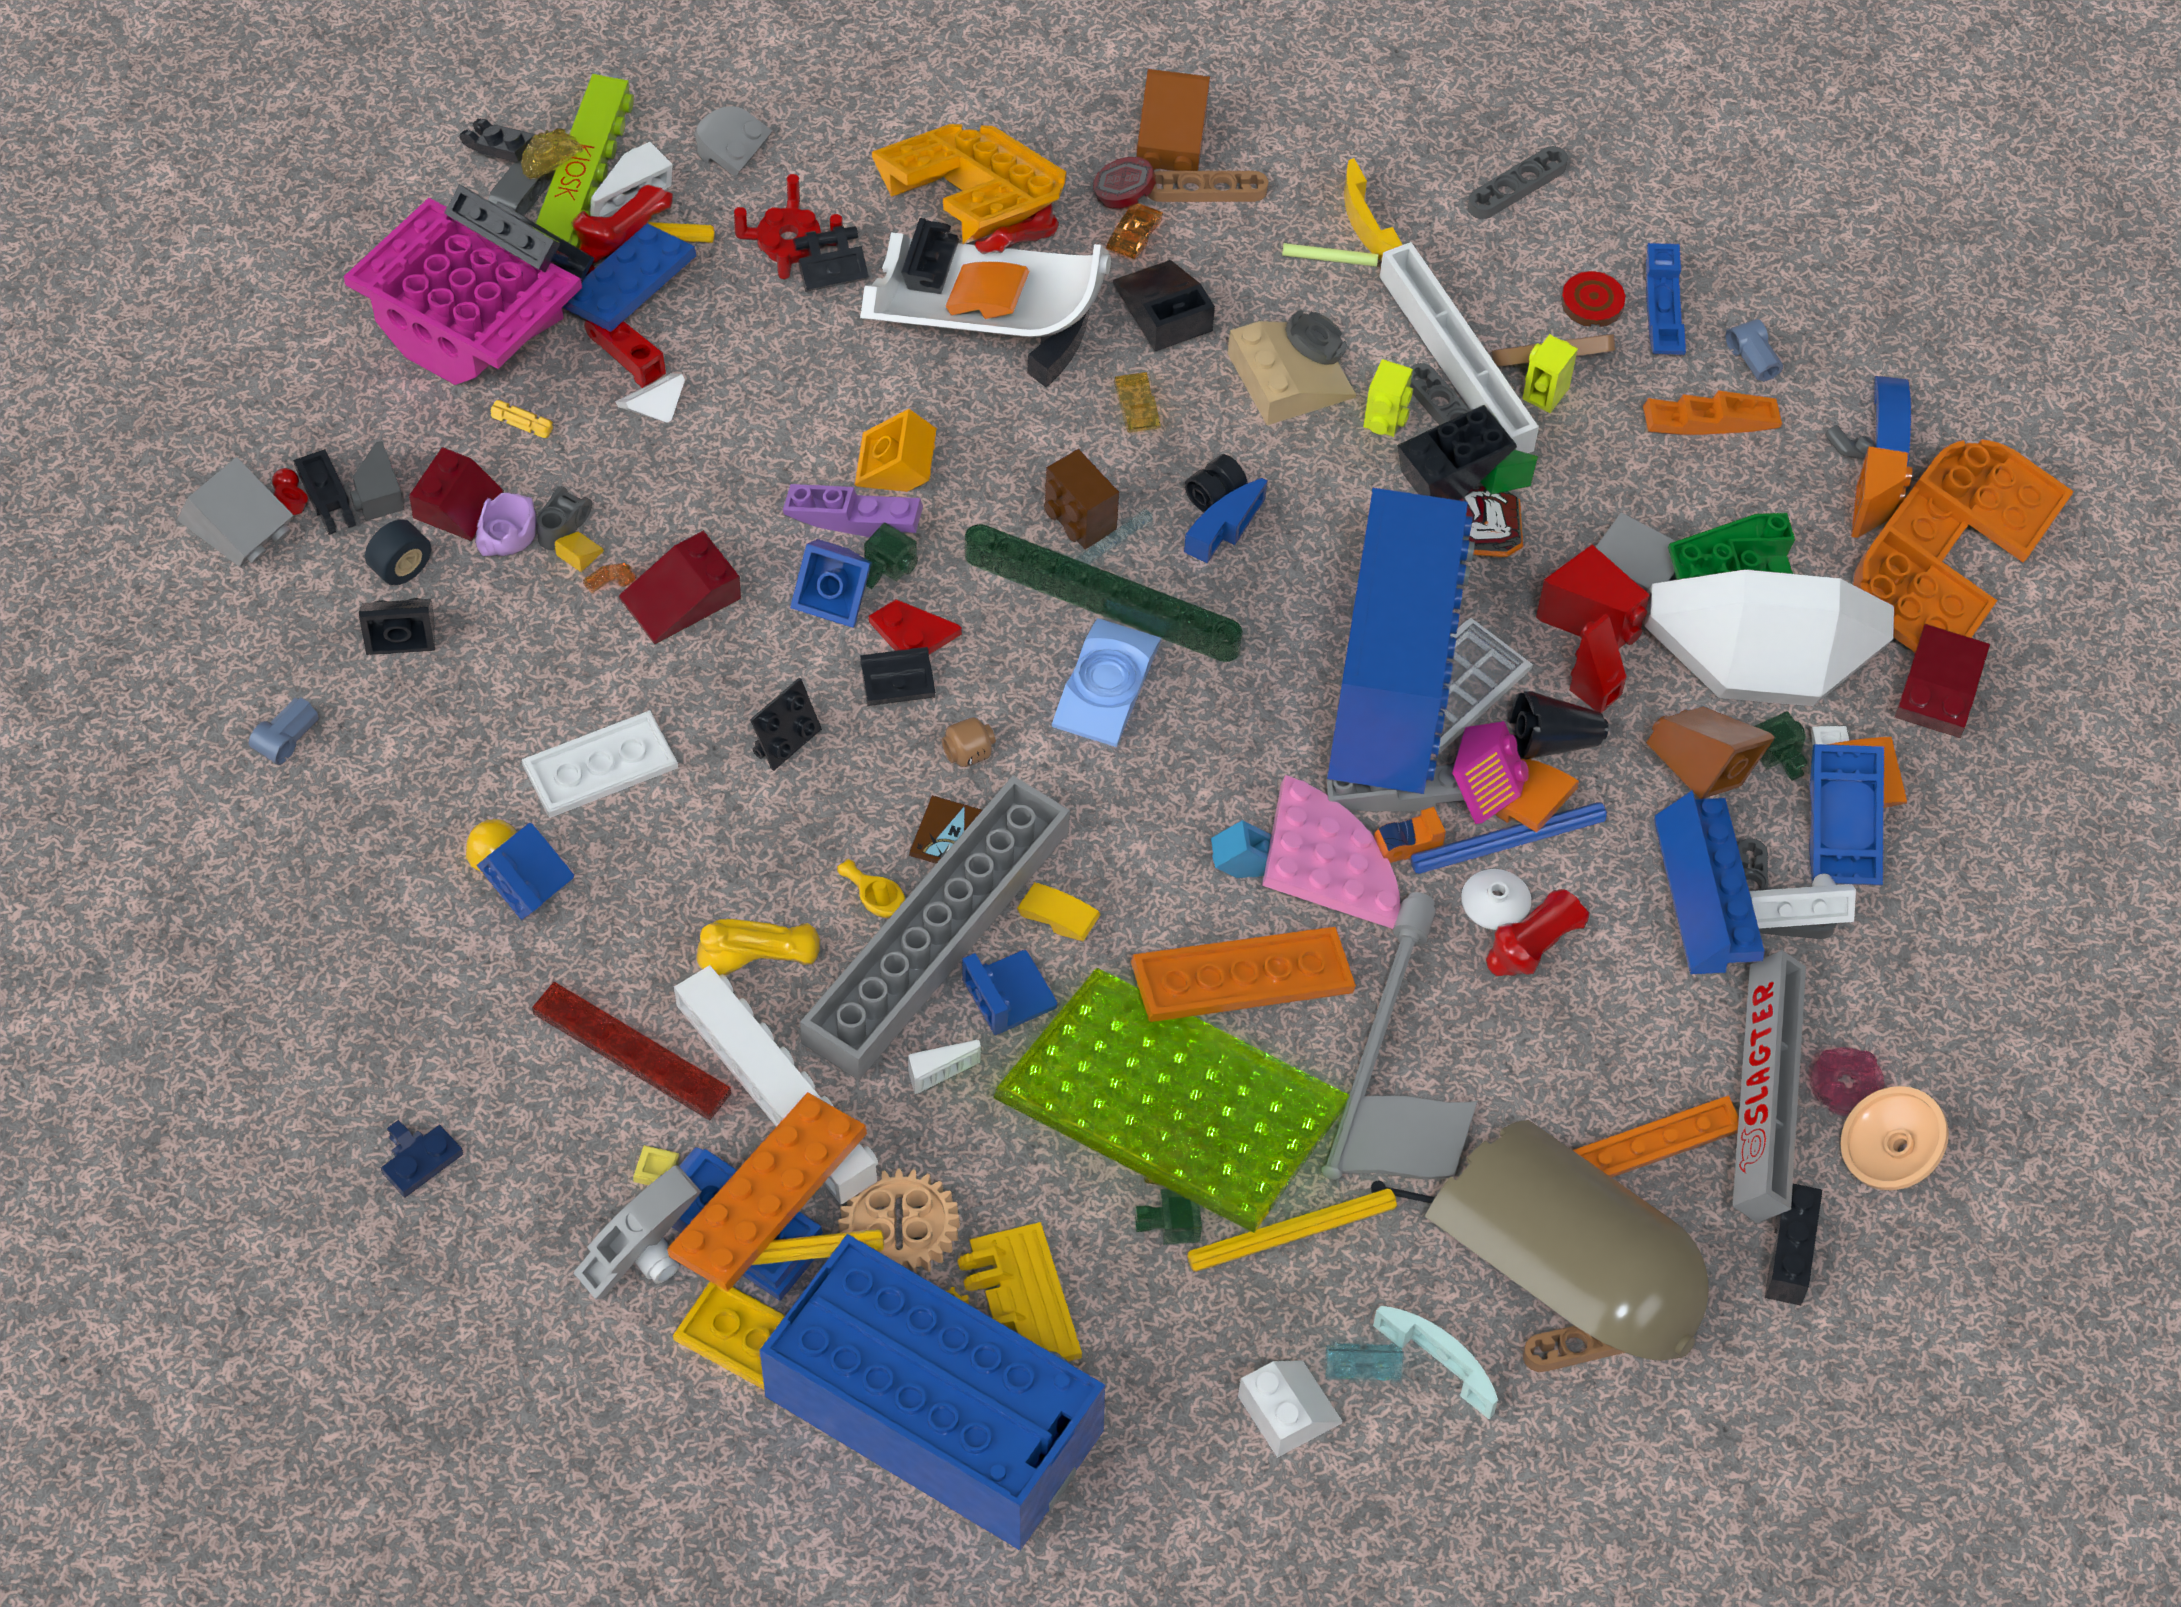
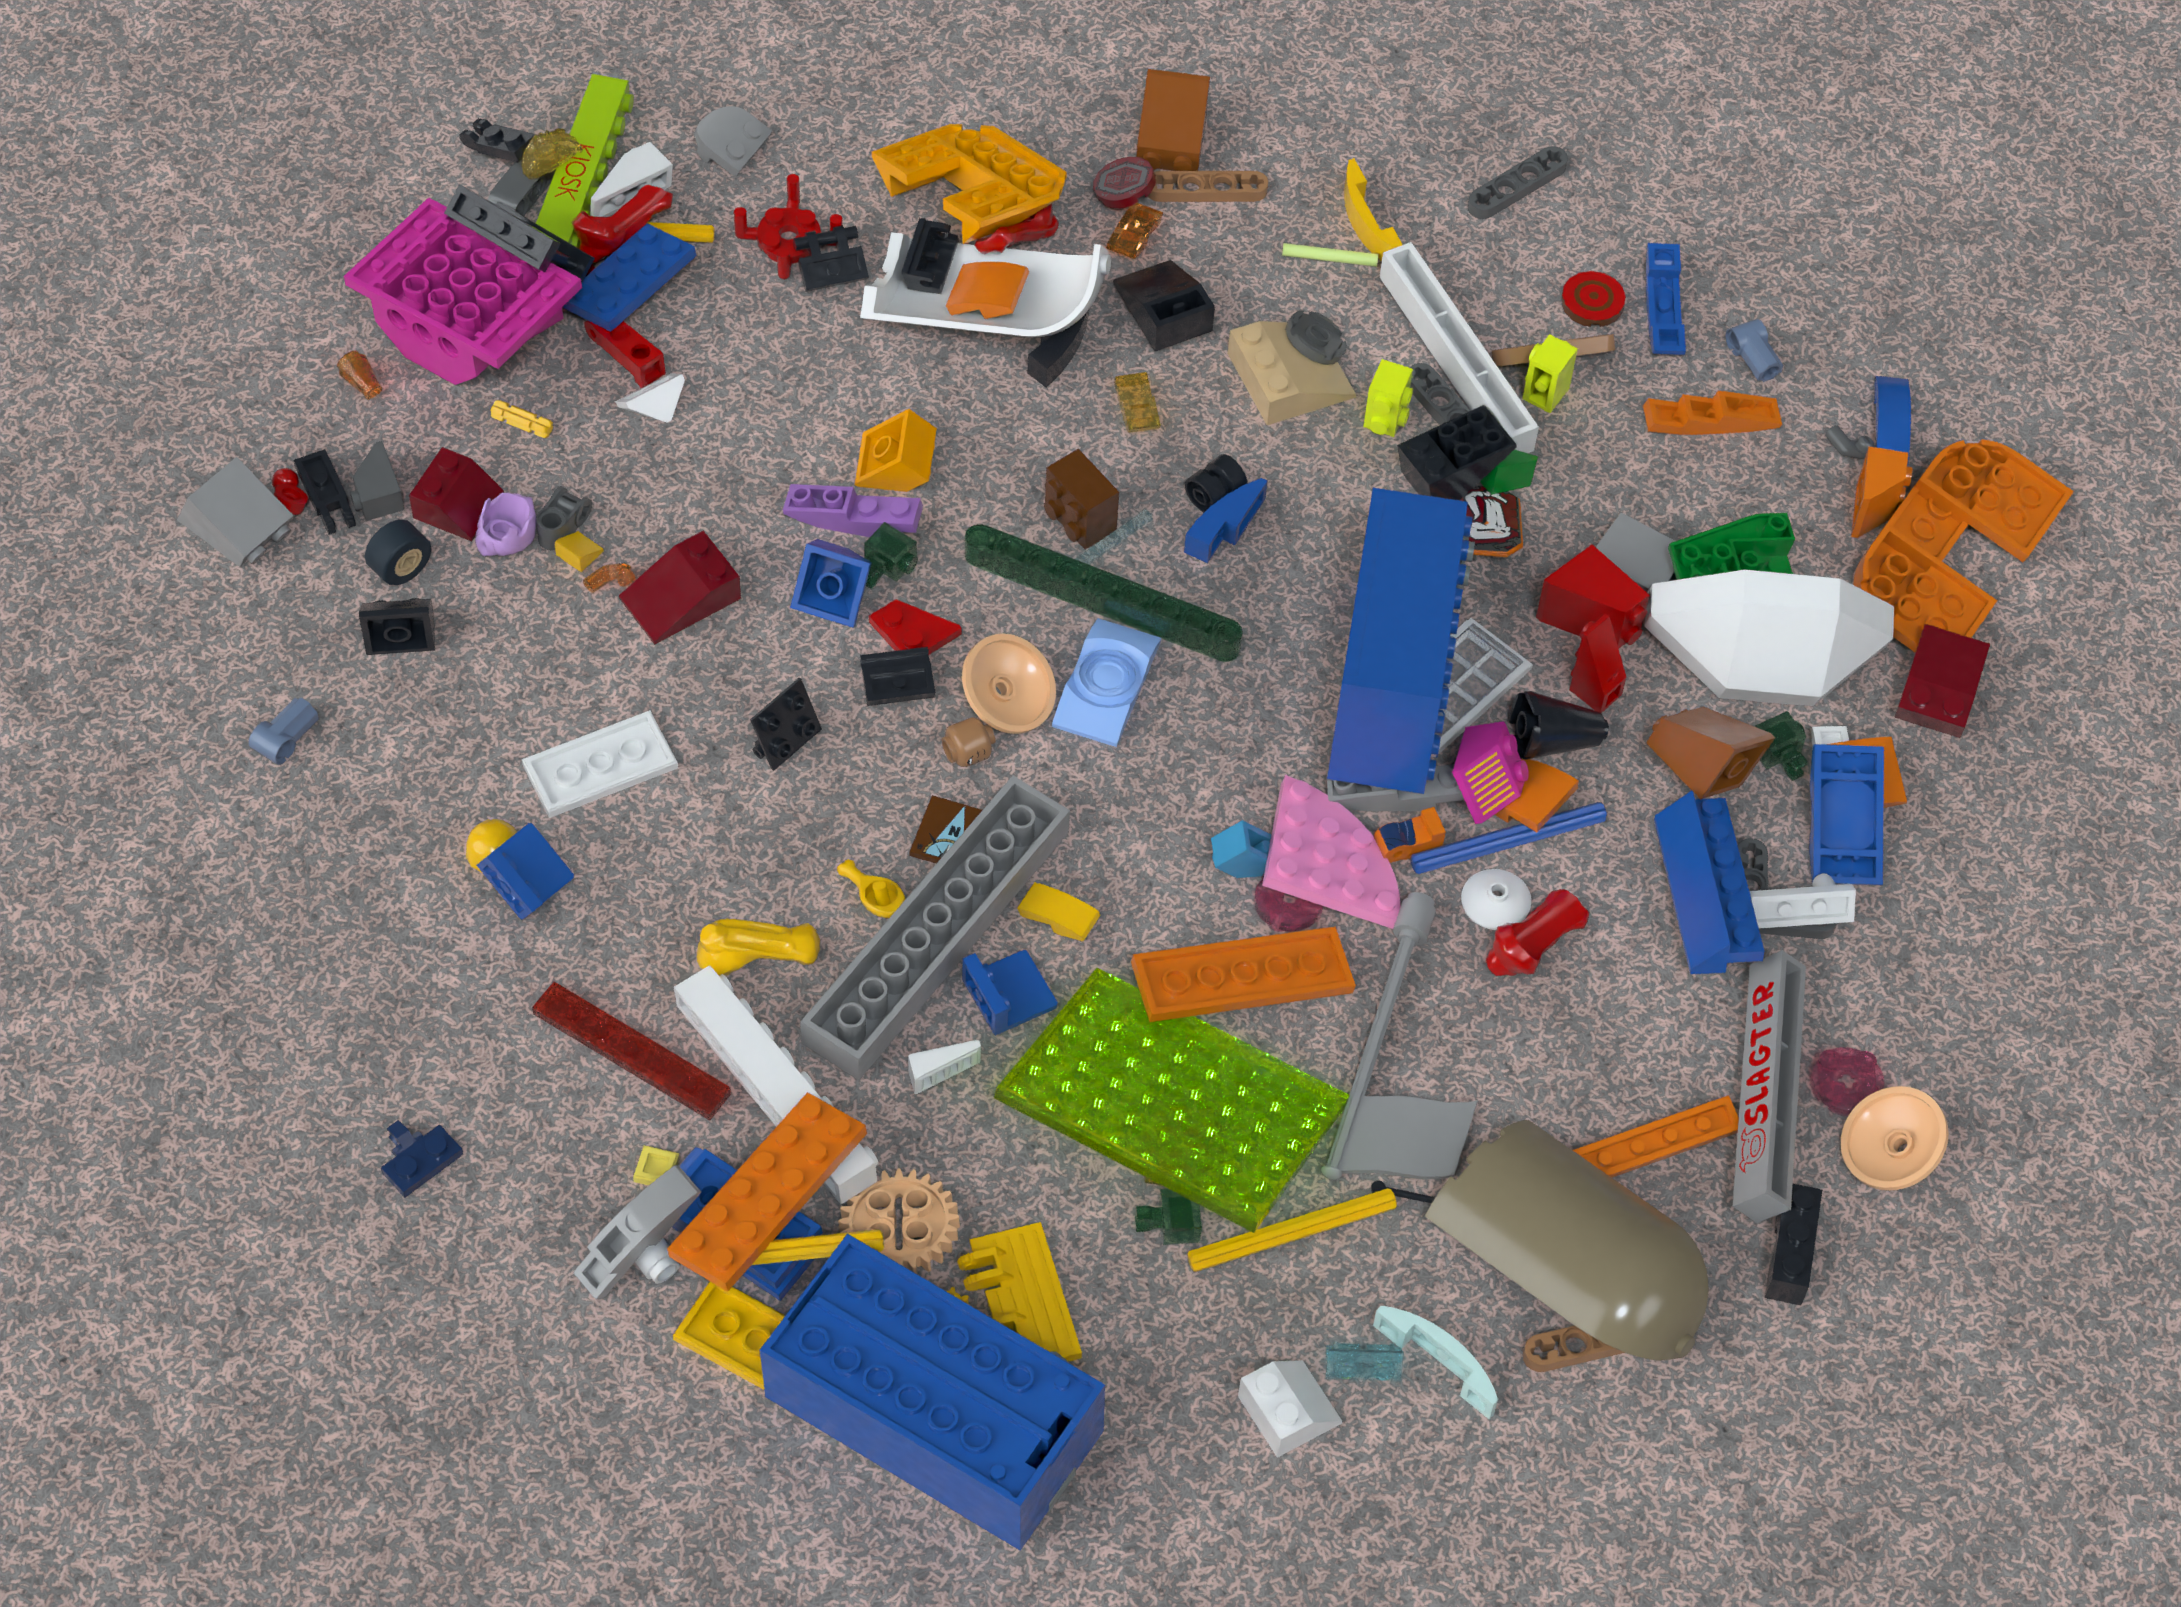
(358, 372): none -> clear orange cone
(1021, 677): none -> light nougat dish
(1283, 915): none -> clear pink plate

